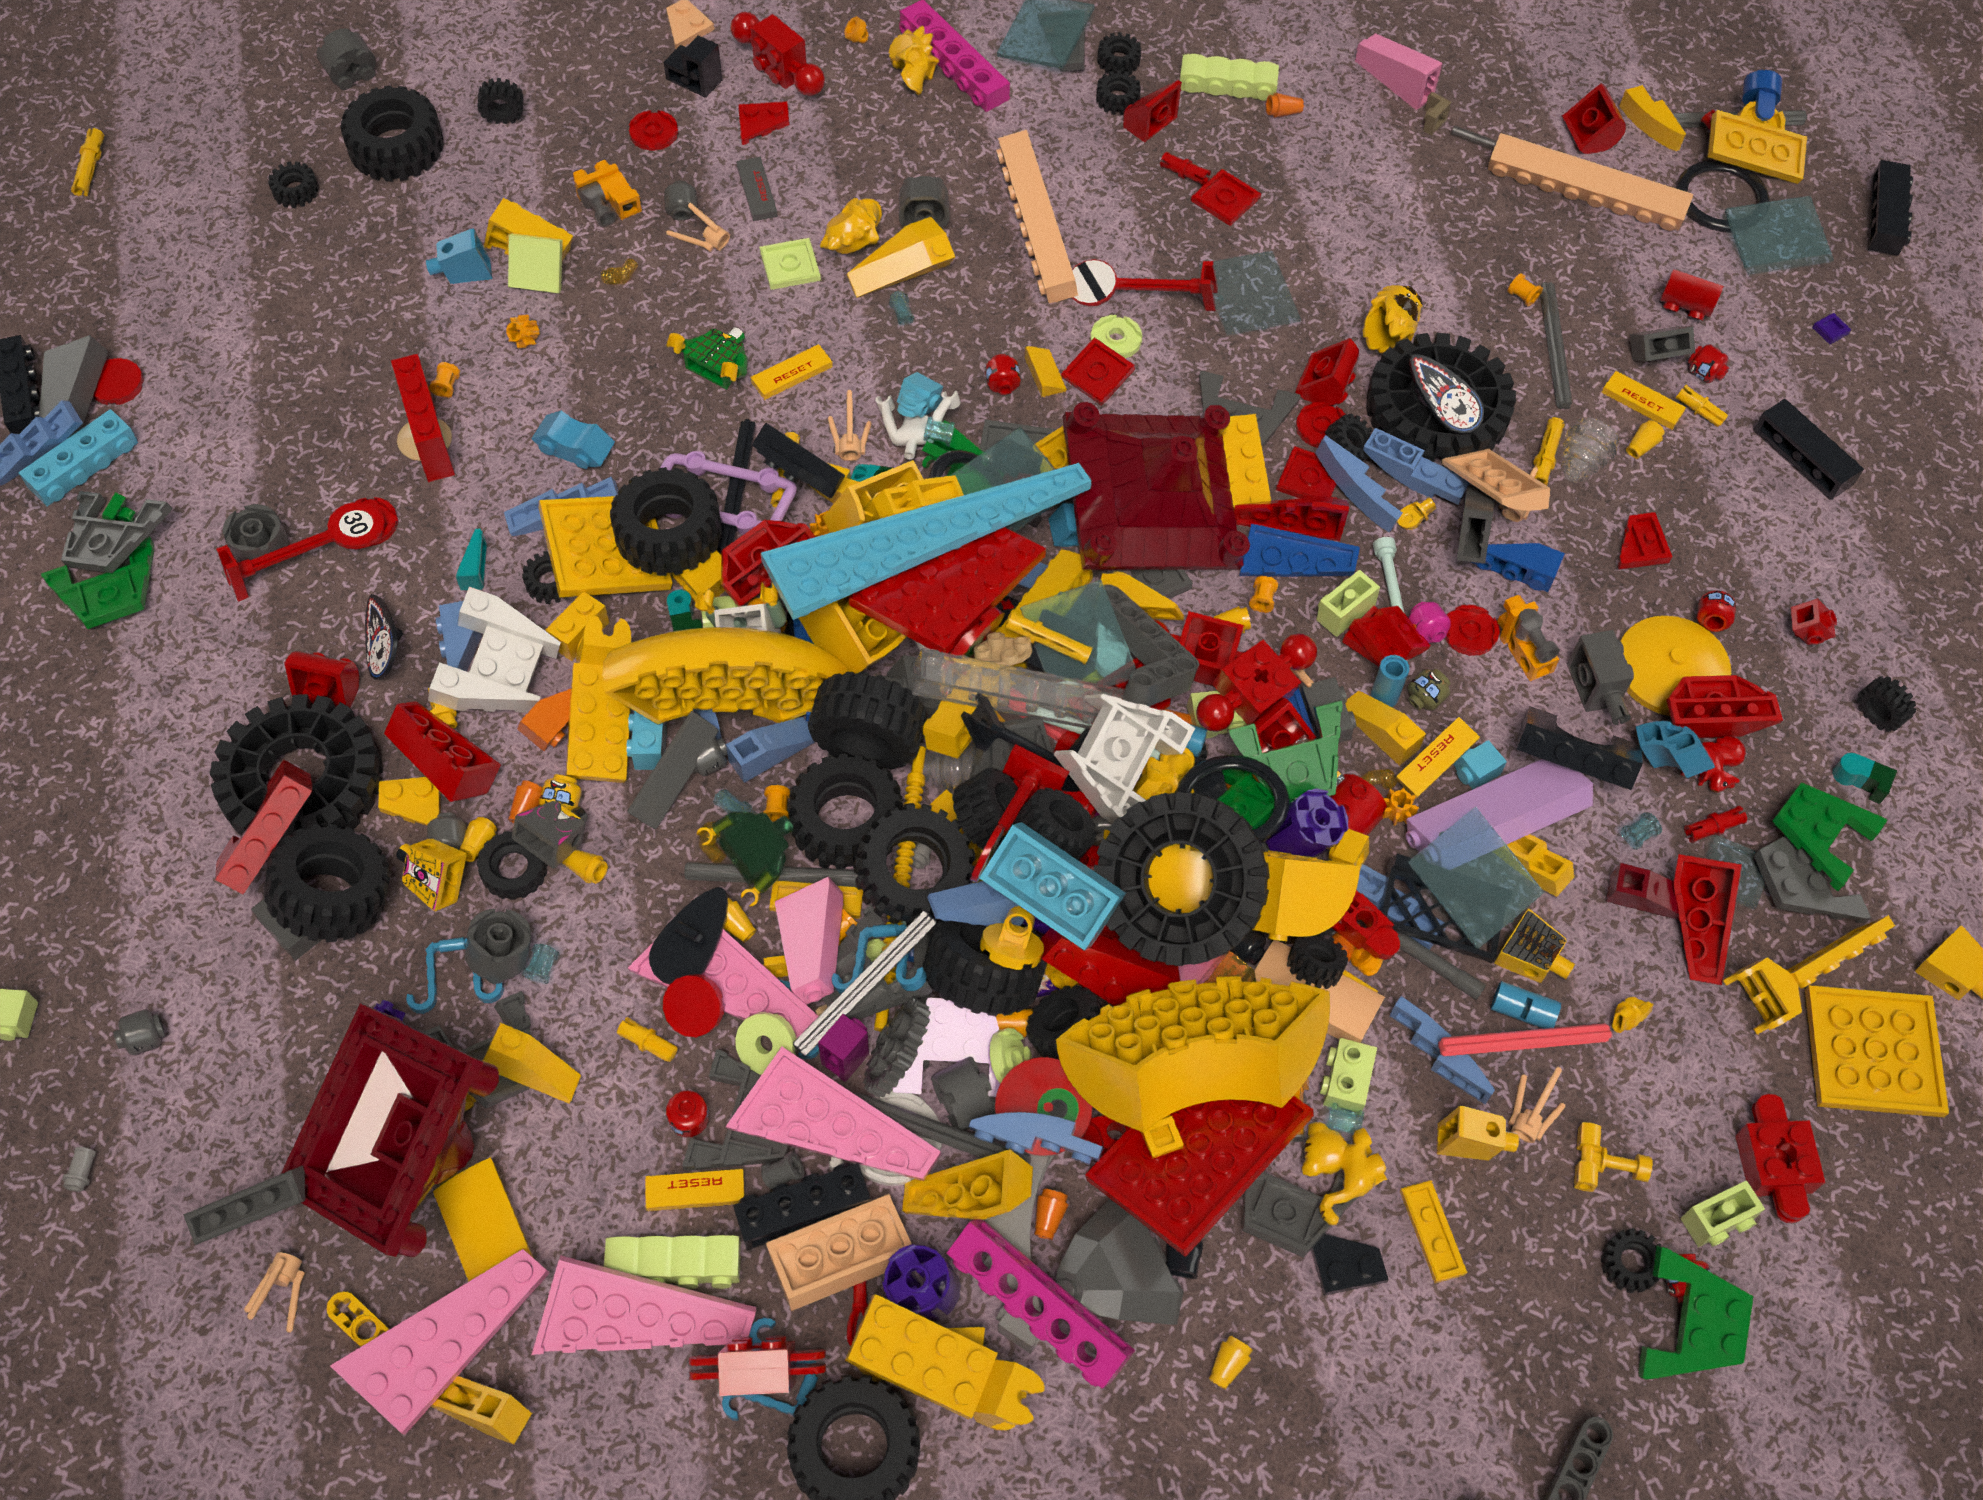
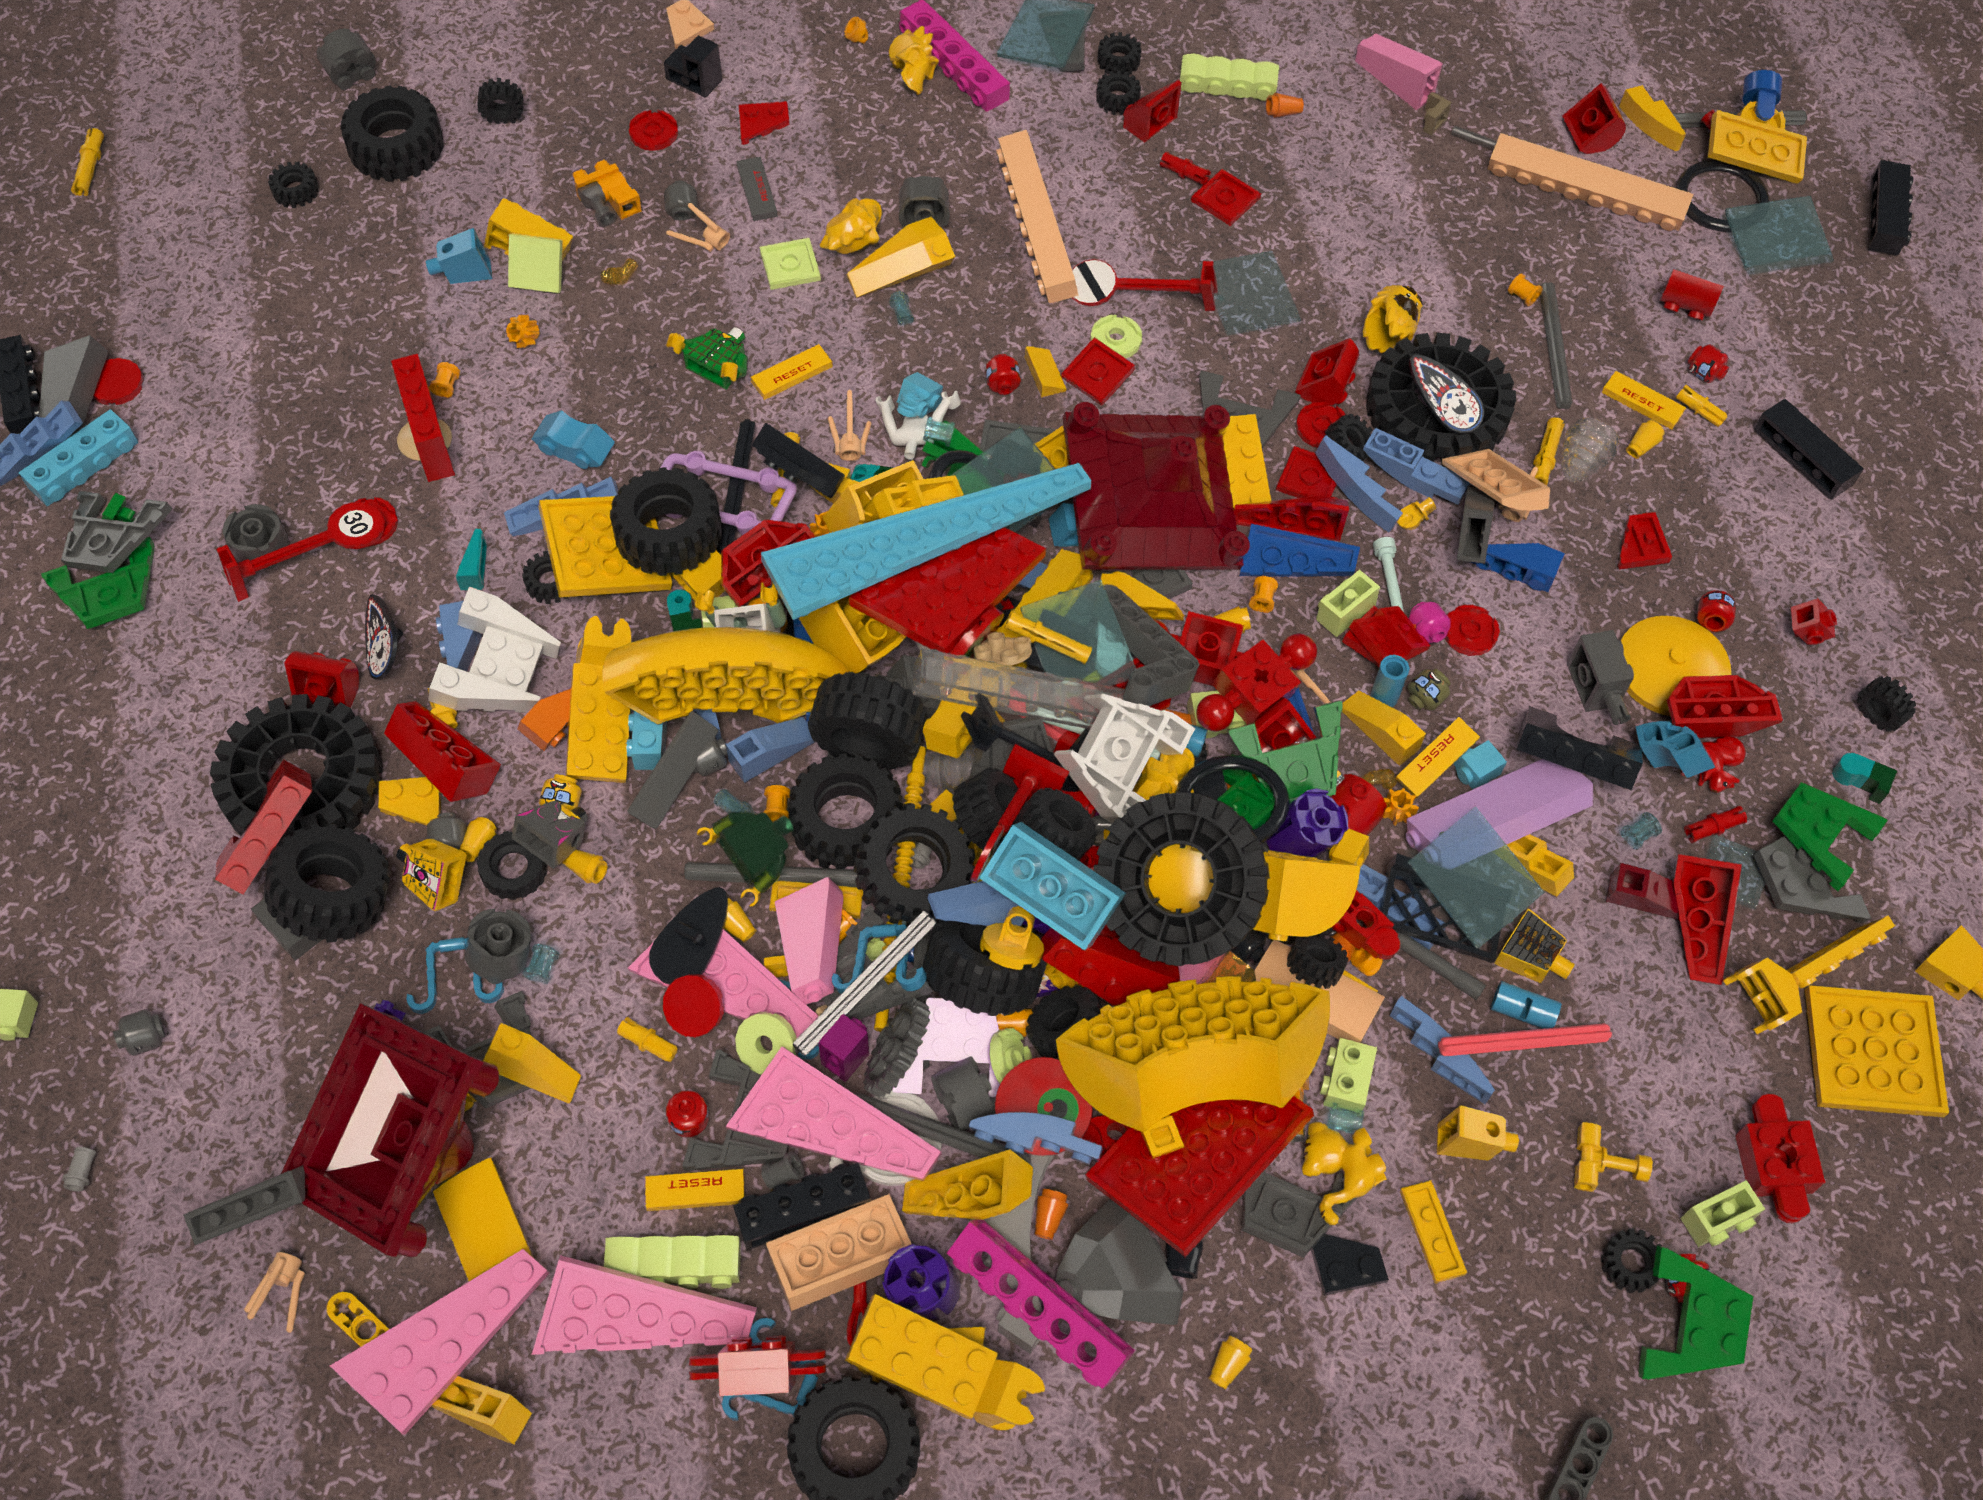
(525, 798): orange cone -> none
(570, 624): yellow piece -> none
(713, 852): clear yellow arm -> none
(778, 52): red brick -> none
(1326, 692): dark grey brick -> none
(1525, 640): light orange hips -> none
(1529, 1124): light nougat plant -> none
(1630, 1014): yellow piece -> none
(1662, 343): dark grey brick -> none
(1831, 328): dark purple tile -> none

